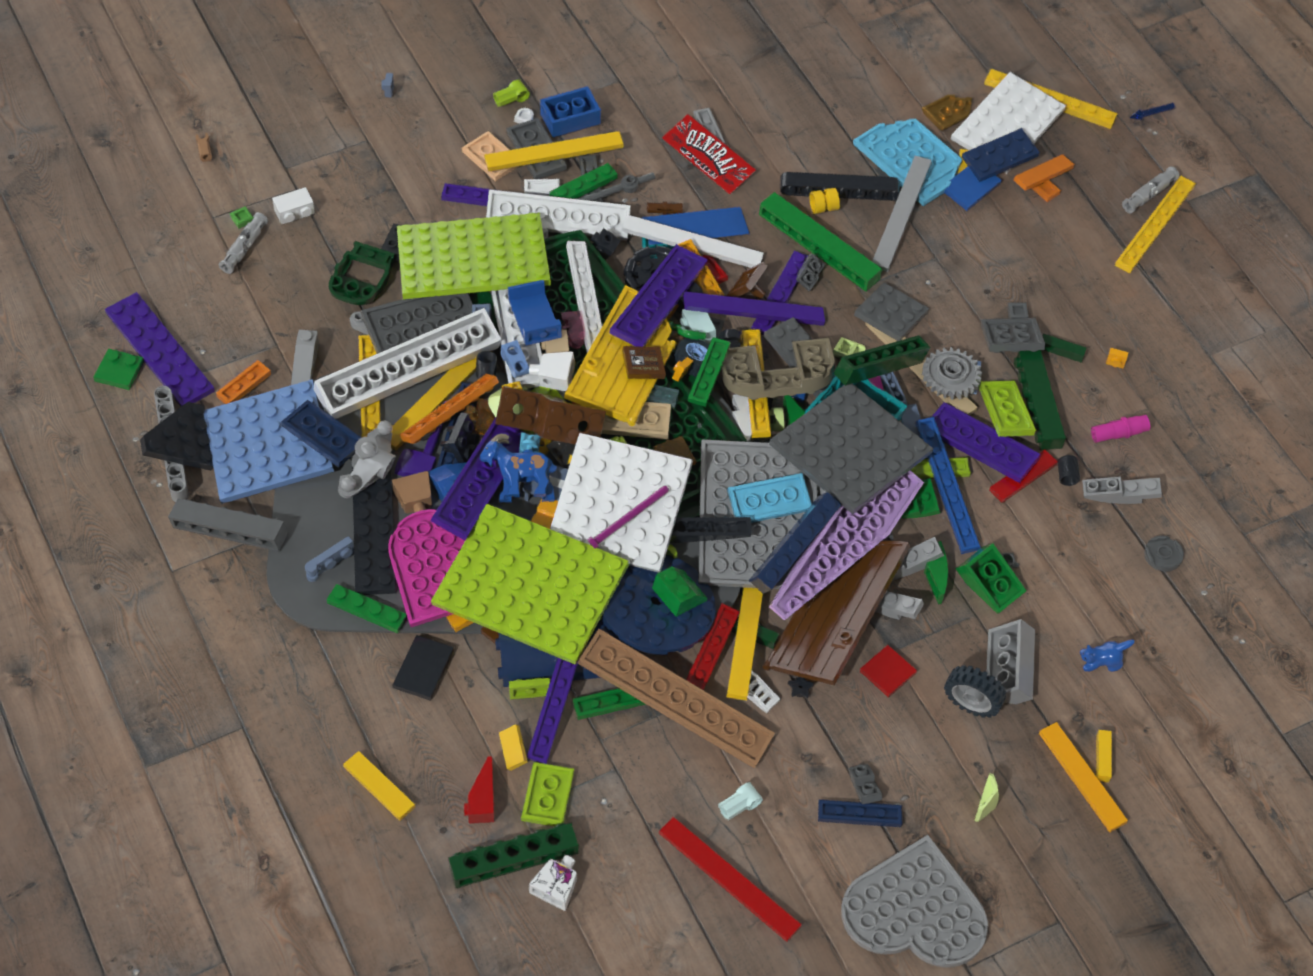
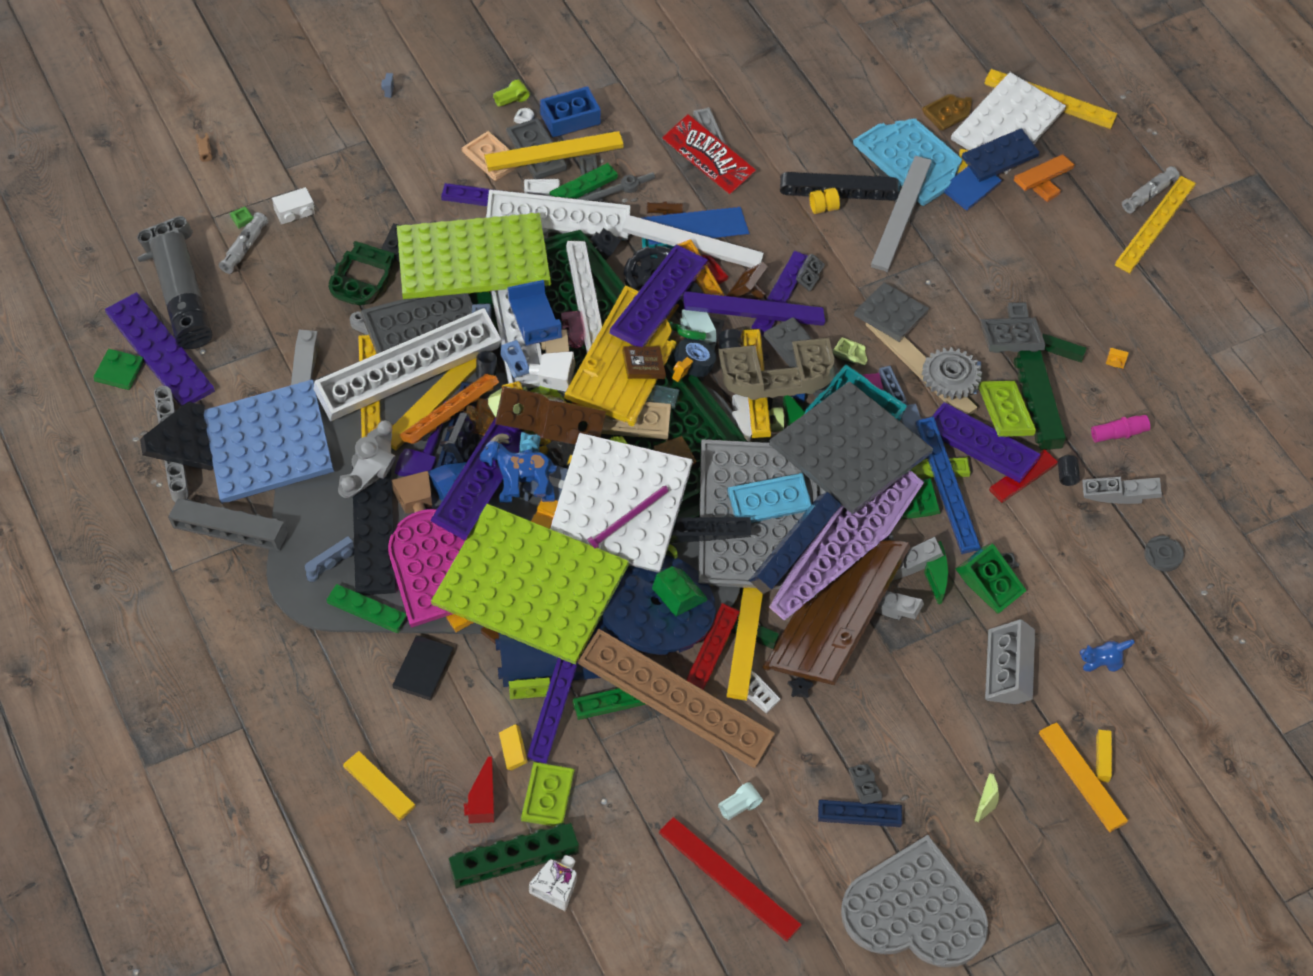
(177, 280): none -> dark grey piece
(243, 383): orange plate -> none
(321, 433): dark blue plate -> none
(709, 372): green plate -> none
(820, 241): green brick -> none
(881, 360): dark green brick -> none
(888, 671): red tile -> none
(975, 691): black wheel -> none
(1140, 114): clear blue piece -> none

